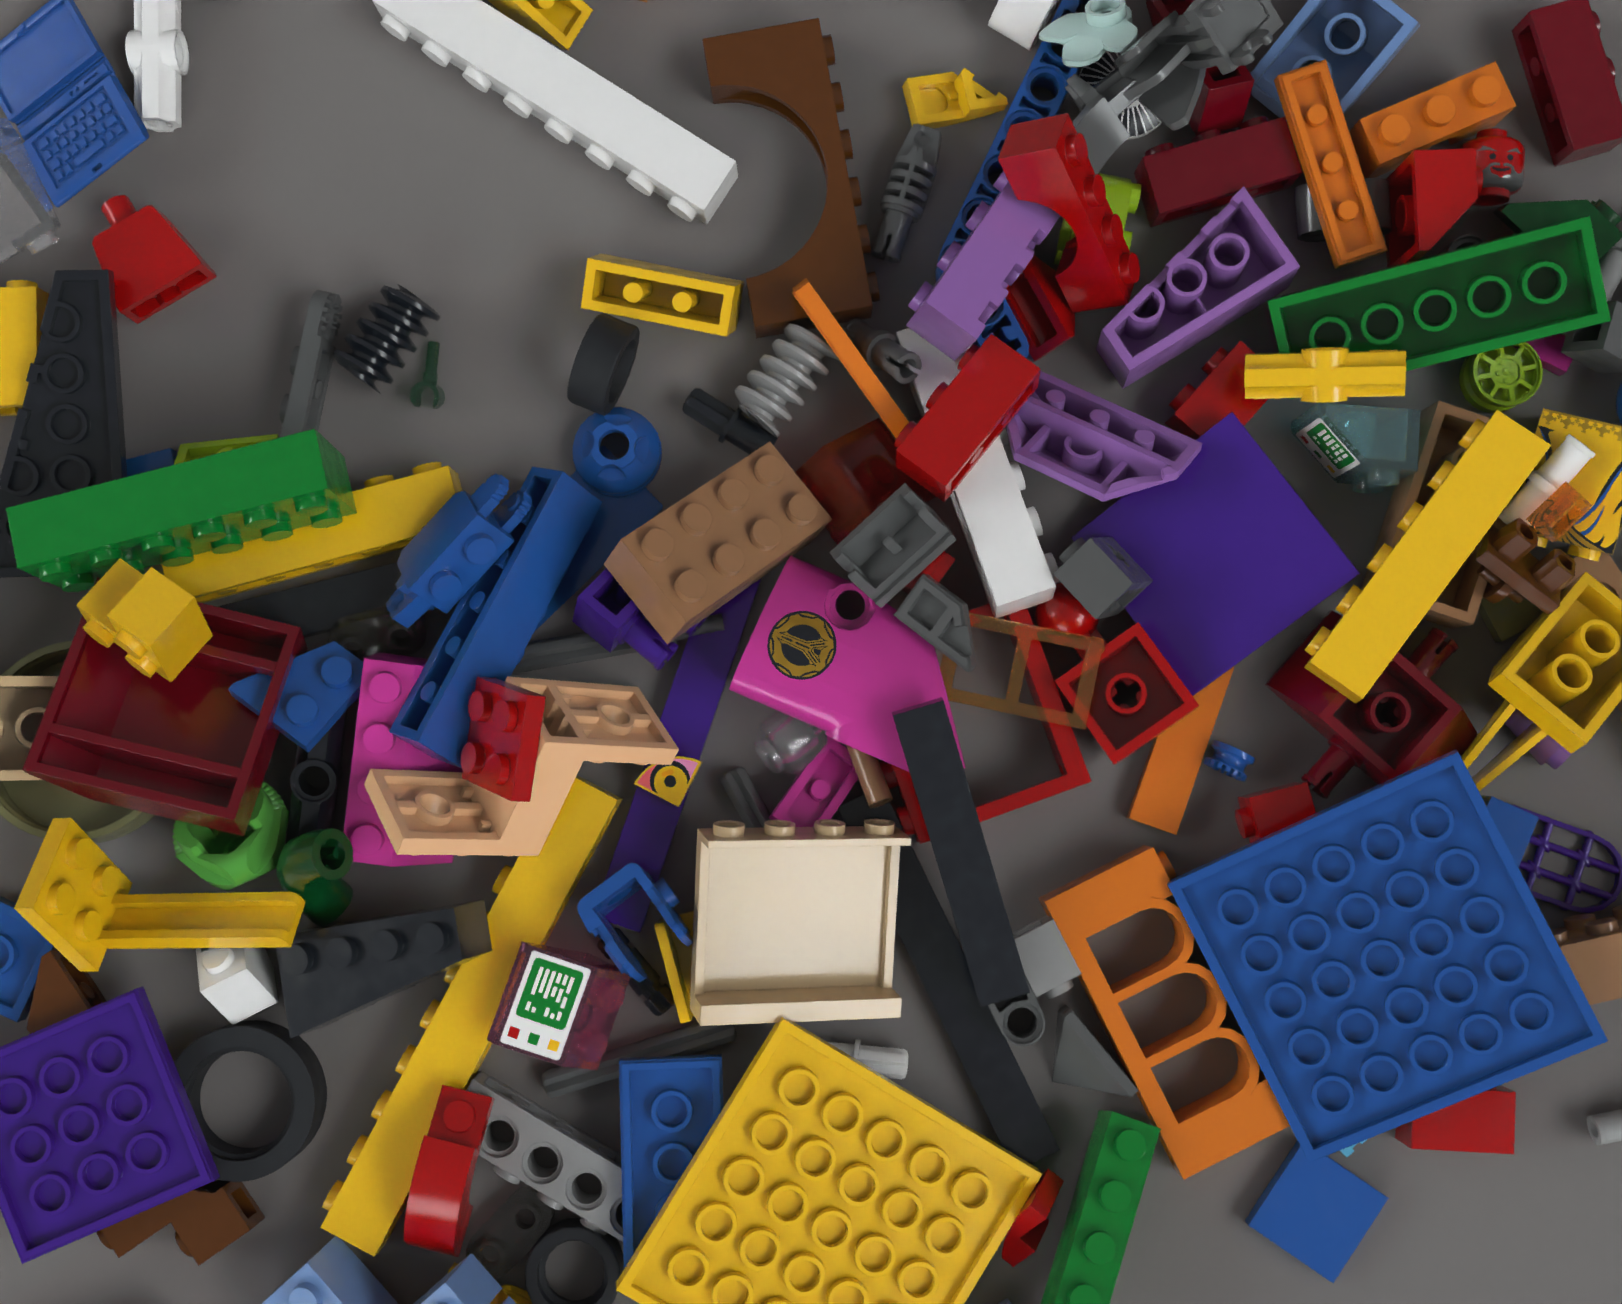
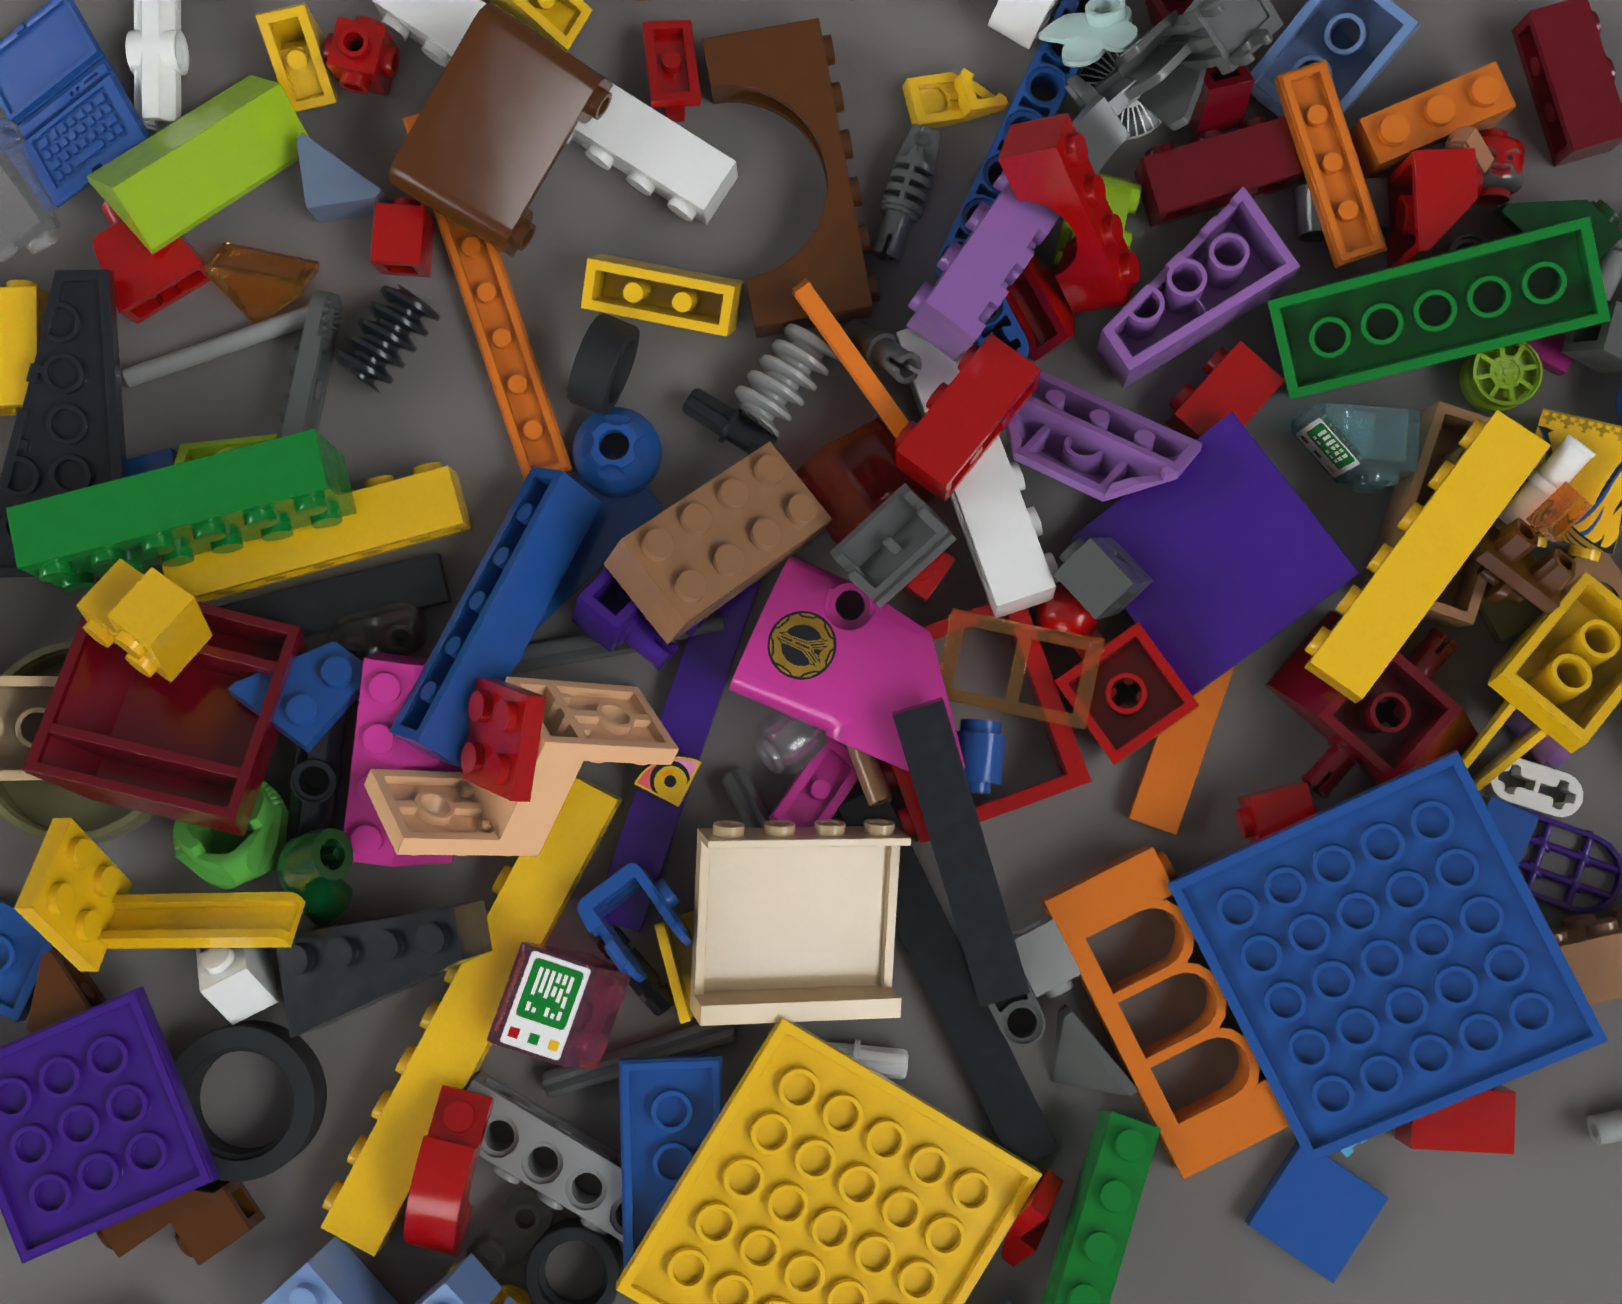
(202, 162): none -> lime slope
(215, 347): none -> light grey bar
(259, 279): none -> clear orange slope
(297, 56): none -> yellow slope
(332, 187): none -> sand blue slope
(362, 55): none -> red brick
(402, 238): none -> red brick
(429, 378): clear green hand -> none
(456, 549): blue hinge -> none
(497, 127): none -> reddish brown windscreen
(504, 347): none -> orange tile
(671, 67): none -> red plate
(940, 620): dark grey tile -> none
(982, 753): none -> blue brick
(1230, 760): blue bush -> none
(1325, 374): yellow piece -> none
(1470, 138): none -> nougat tile
(1529, 798): none -> white beam

